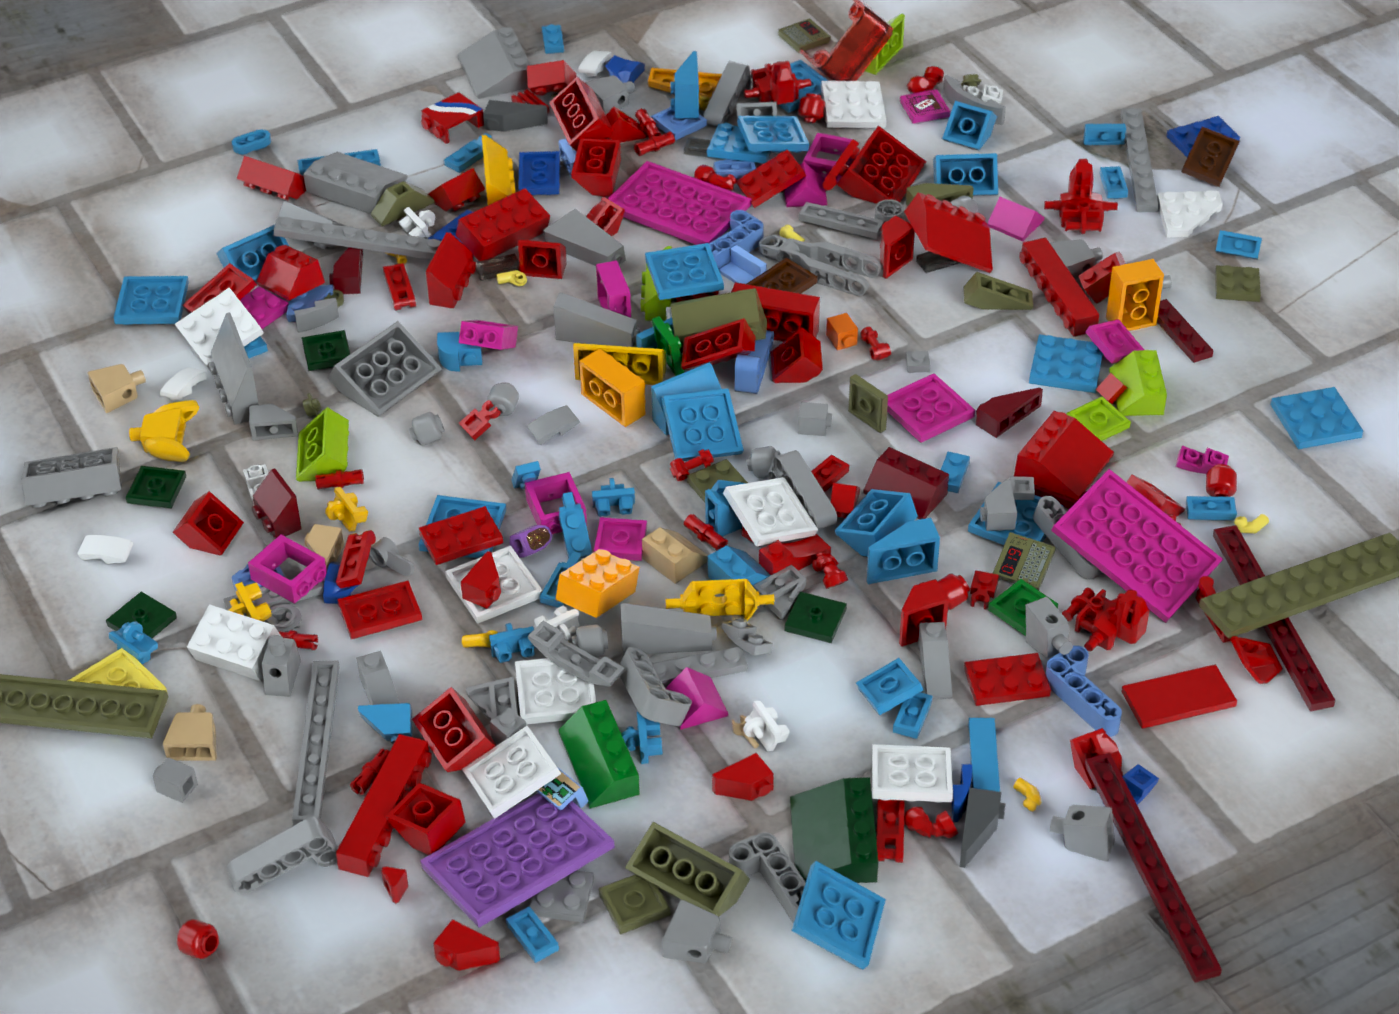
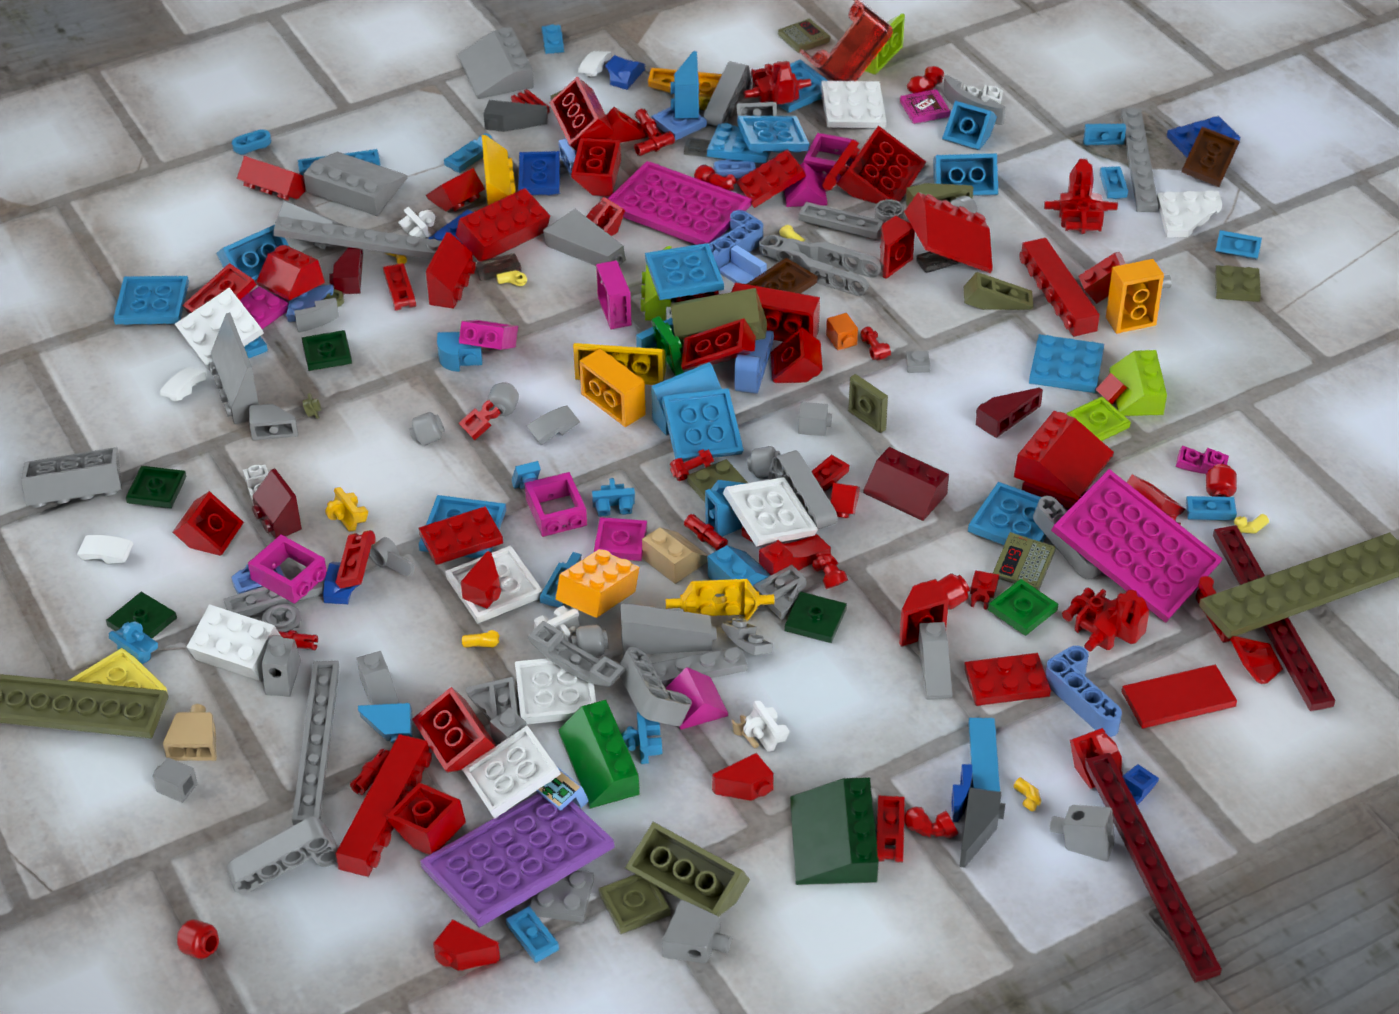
(115, 386): tan torso -> none
(165, 429): yellow torso -> none
(246, 595): yellow hips -> none
(322, 446): lime slope -> none
(325, 541): tan slope -> none
(339, 479): red pin -> none
(379, 609): red plate -> none
(384, 370): light grey slope -> none
(395, 882): red slope -> none
(397, 199): olive slope -> none
(449, 113): red panel -> none
(511, 642): dark azure hips -> none
(530, 540): medium lavender rock -> none
(542, 259): red slope -> none
(549, 77): red slope -> none
(574, 527): dark azure hinge -> none
(591, 324): light grey slope -> none
(611, 92): light grey torso -> none
(766, 855): light grey beam -> none
(811, 108): red head -> none
(839, 915): dark azure plate -> none
(875, 518): dark azure slope -> none
(889, 686): dark azure plate -> none
(904, 552): dark azure slope -> none
(911, 773): white plate -> none
(912, 715): dark azure plate -> none
(928, 407): dark pink plate -> none
(956, 467): dark azure plate -> none
(971, 80): olive plate -> none
(999, 508): light grey slope -> none
(1014, 219): dark pink slope -> none
(1023, 488): light grey plate -> none
(1047, 628): light grey torso -> none
(1077, 255): light grey torso -> none
(1113, 340): dark pink plate -> none
(1182, 333): dark red plate -> none
(1316, 418): dark azure plate -> none

